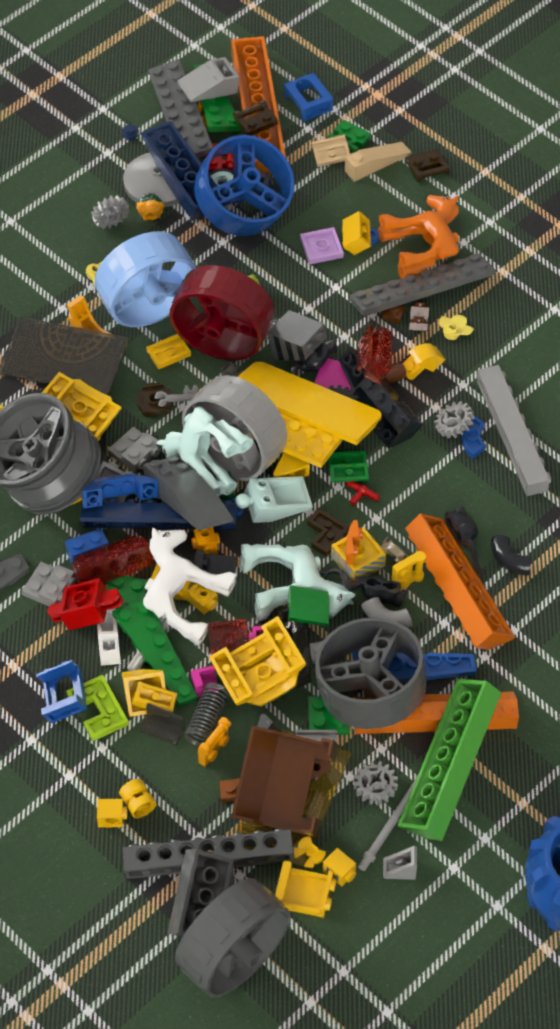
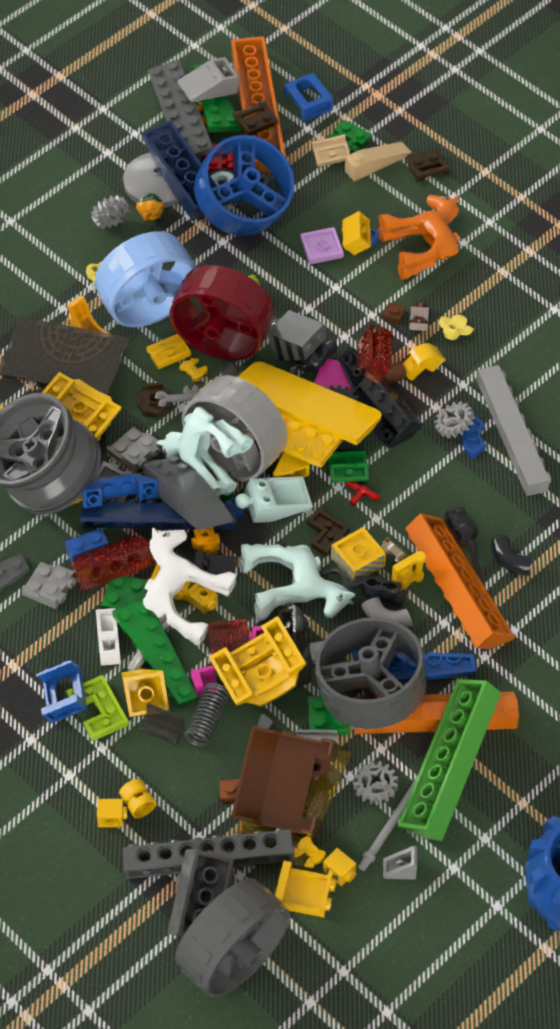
(84, 604): red brick -> none
(130, 132): dark blue plate -> none
(154, 695): yellow slope -> none
(190, 368): none -> yellow piece
(208, 751): light orange plate -> none
(308, 606): green slope -> none
(352, 542): orange slope -> none
(421, 285): dark grey plate -> none

